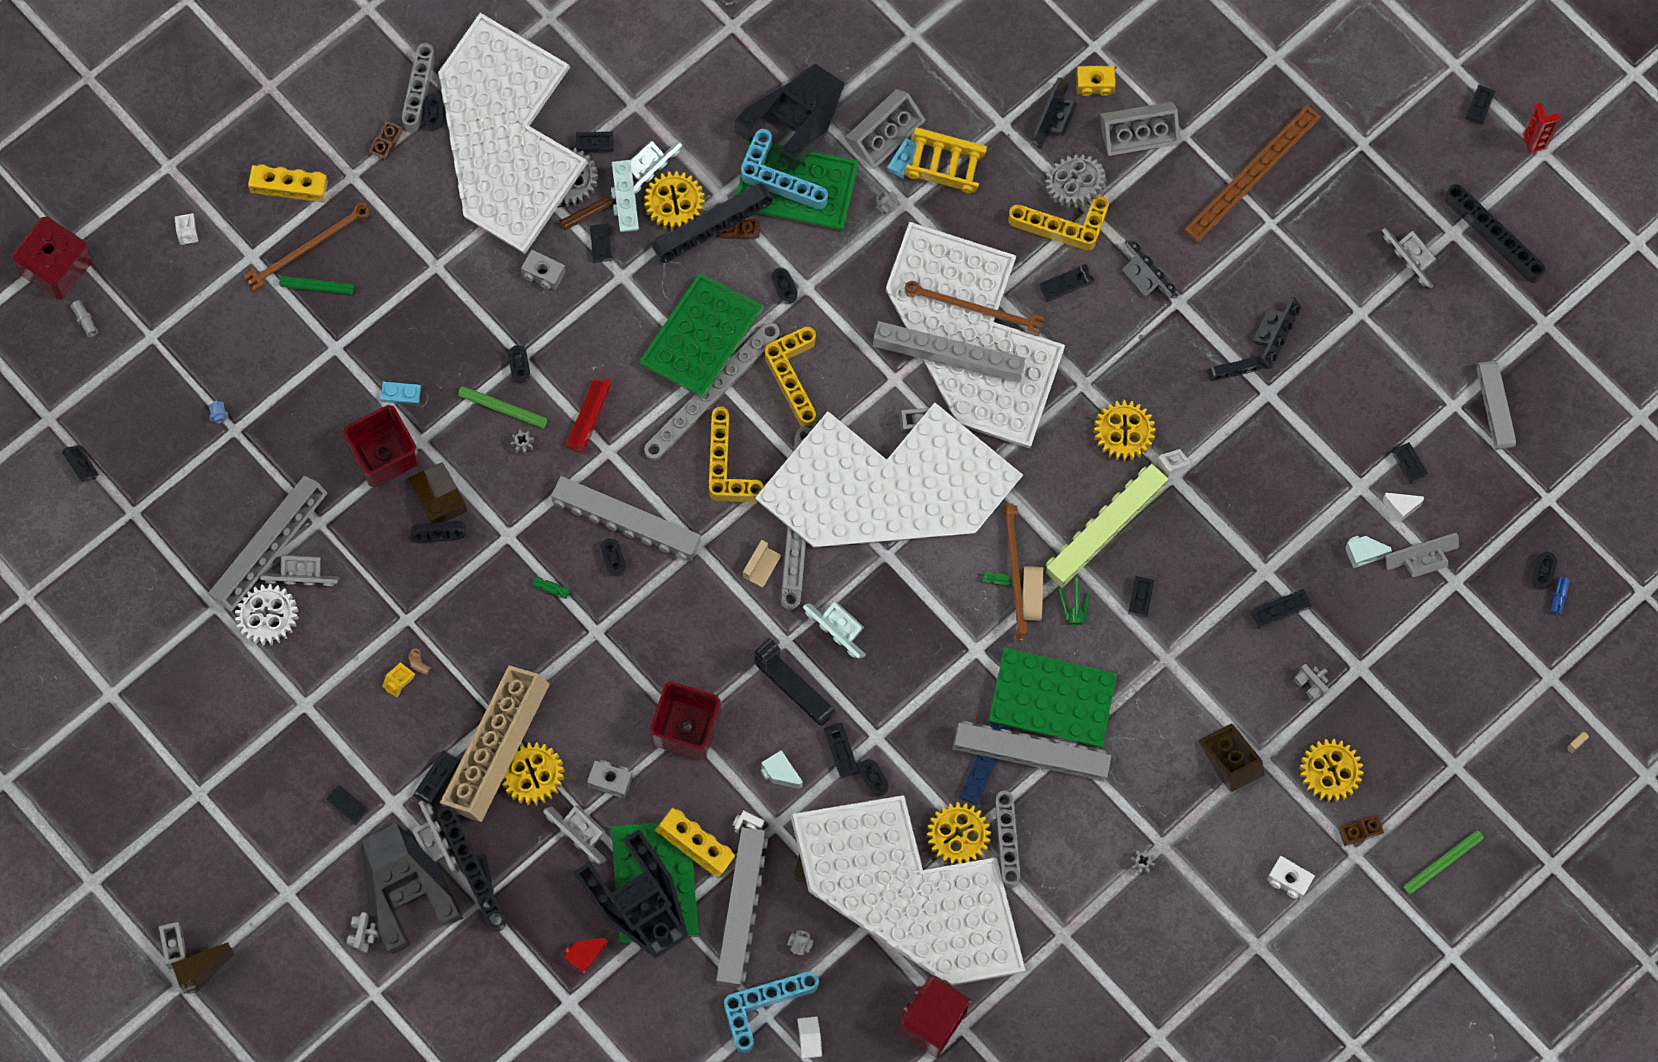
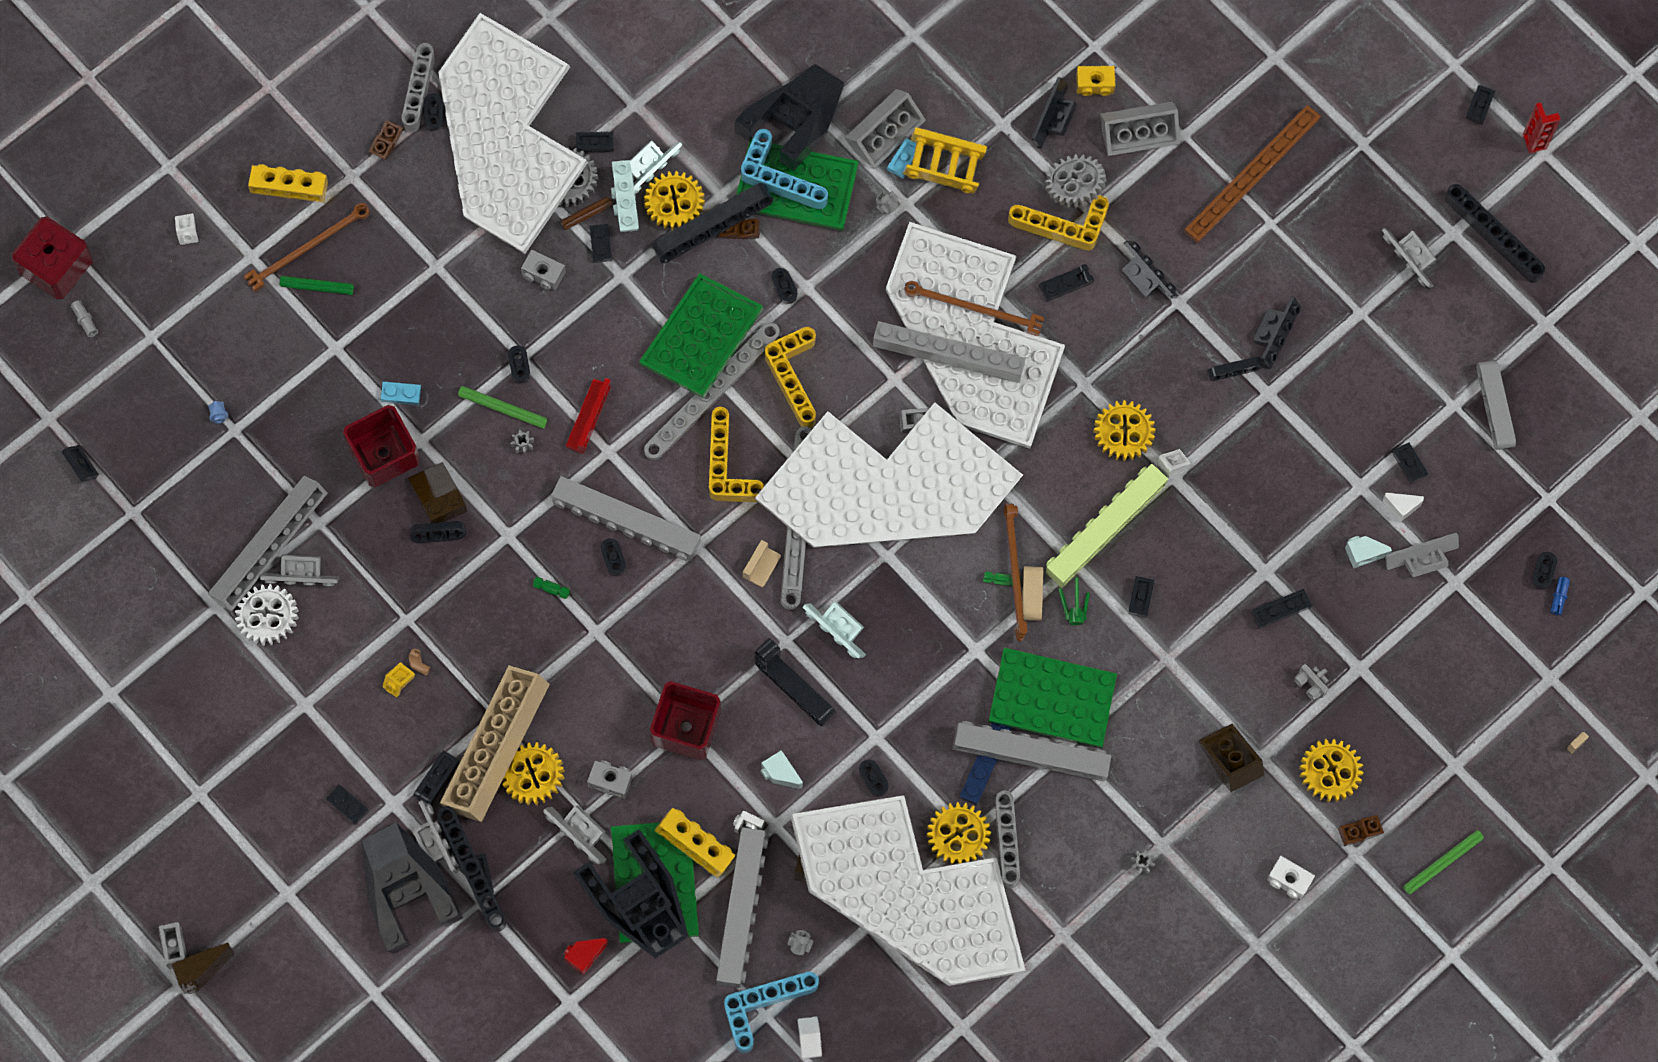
(365, 933): light grey hips -> none
(841, 751): black plate -> none
(933, 1015): dark red plate -> none

